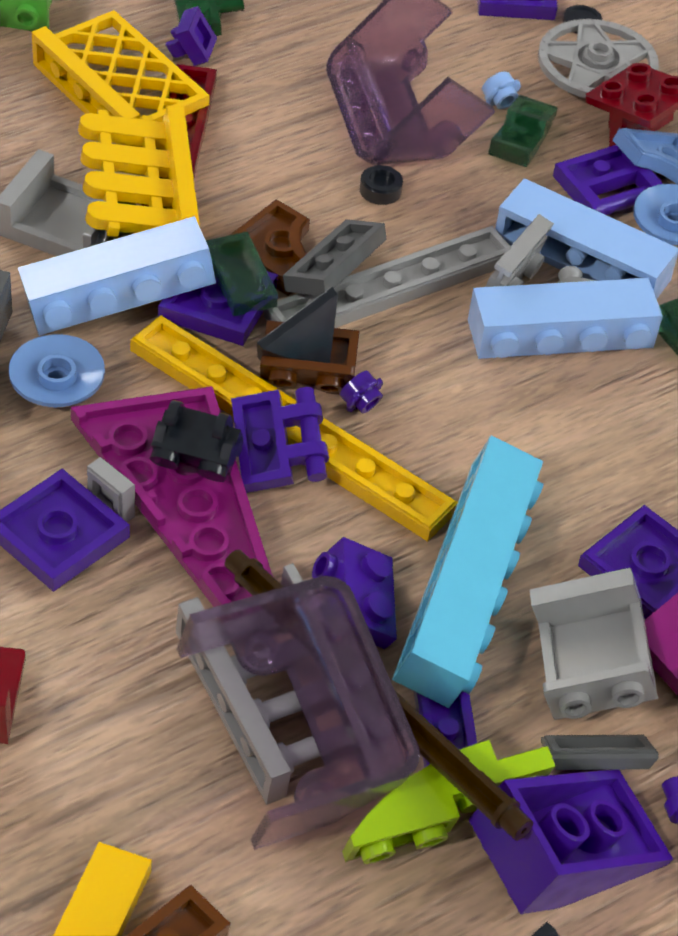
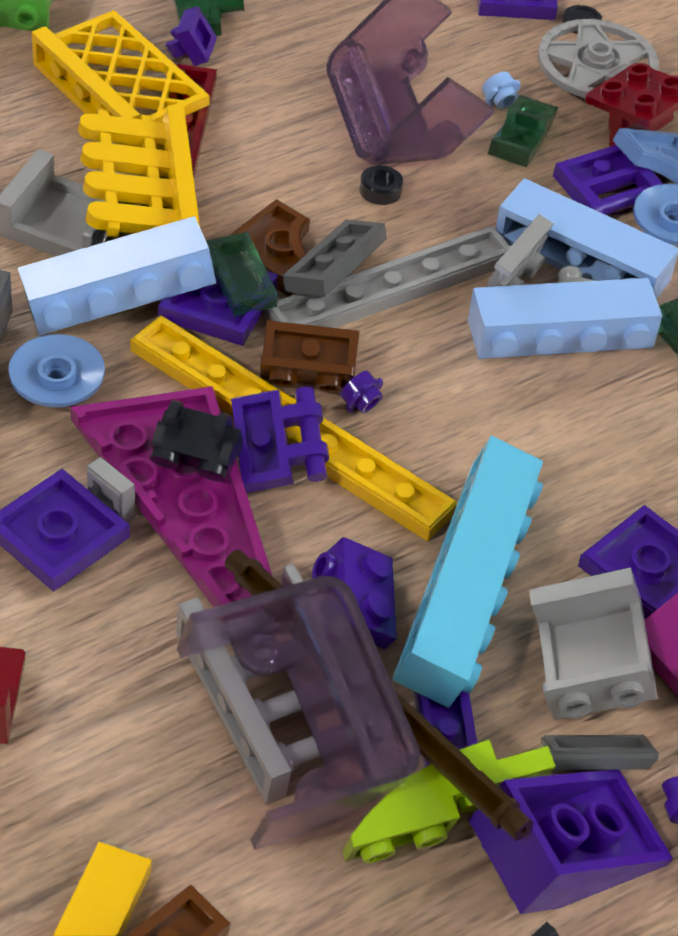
(306, 333): black slope -> none

